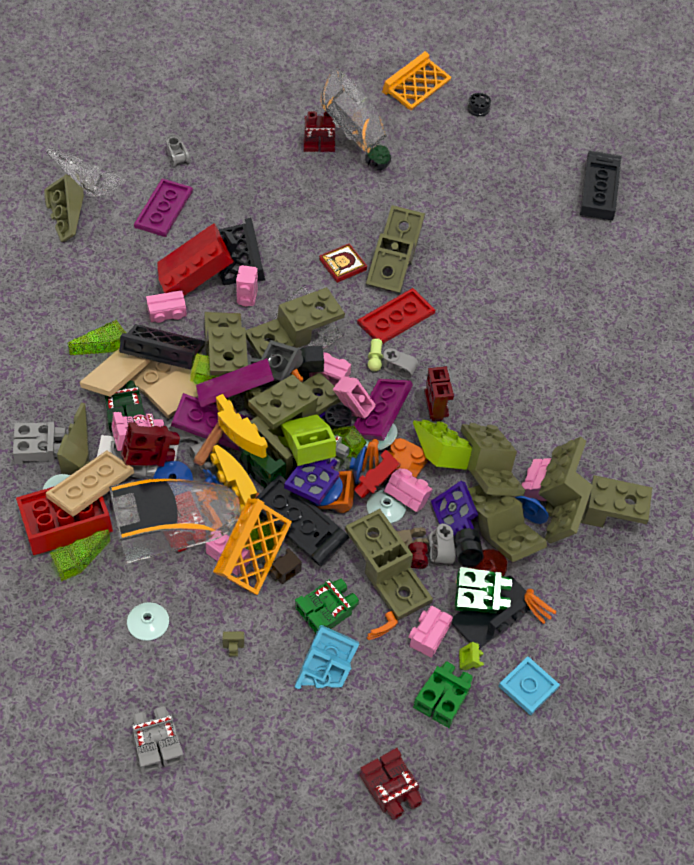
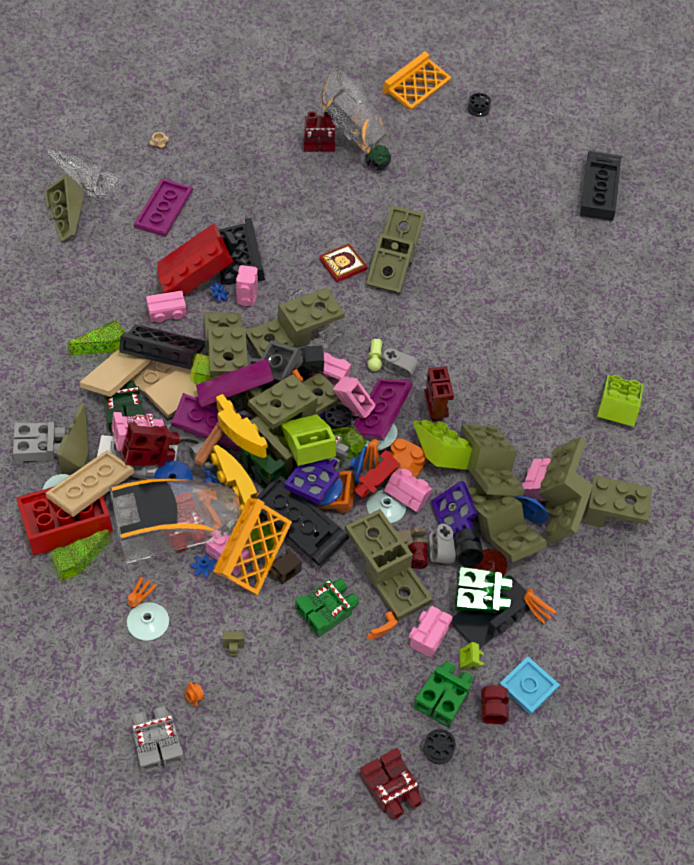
(135, 598): none -> orange piece
(159, 139): none -> tan plate
(176, 150): light grey piece -> none
(193, 693): none -> orange plate
(203, 565): none -> blue plant
(219, 292): none -> blue plant
(327, 659): medium azure slope -> none
(396, 316): red tile -> none
(439, 747): none -> black wheel
(495, 702): none -> dark red wheel
(621, 400): none -> lime slope

